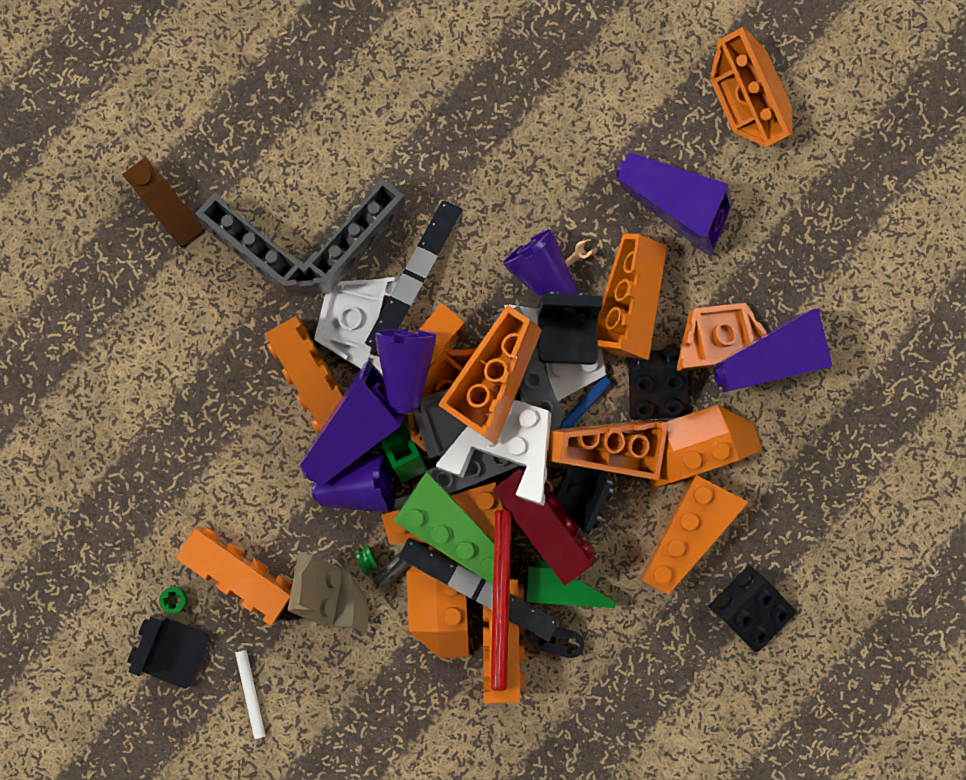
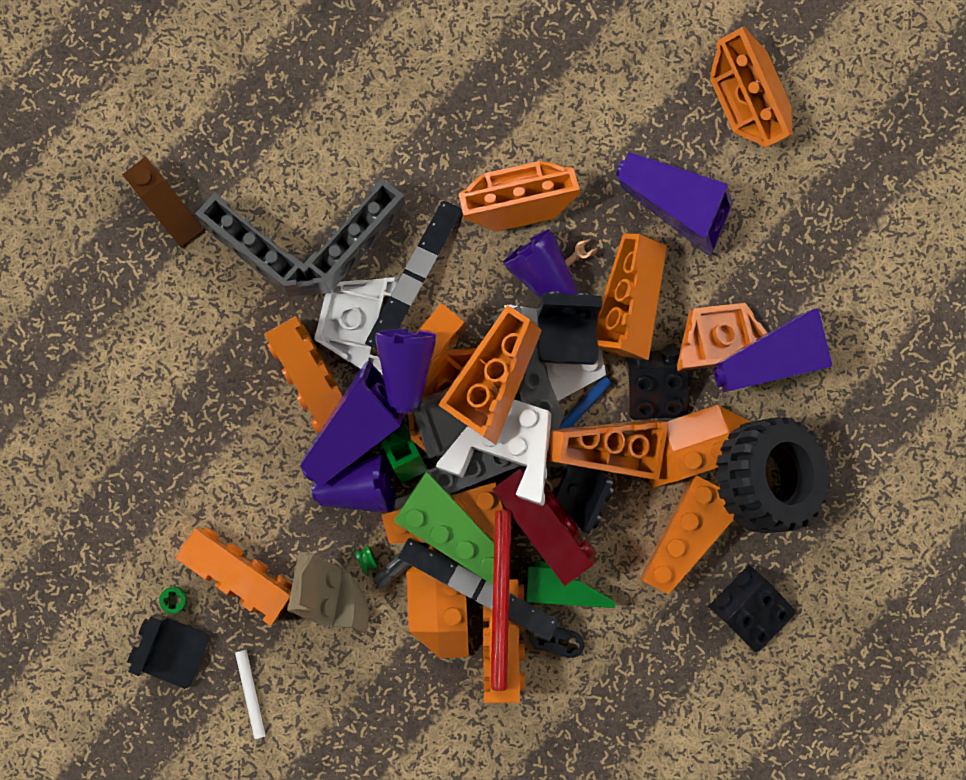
(519, 195): none -> orange wedge
(800, 468): none -> black tyre

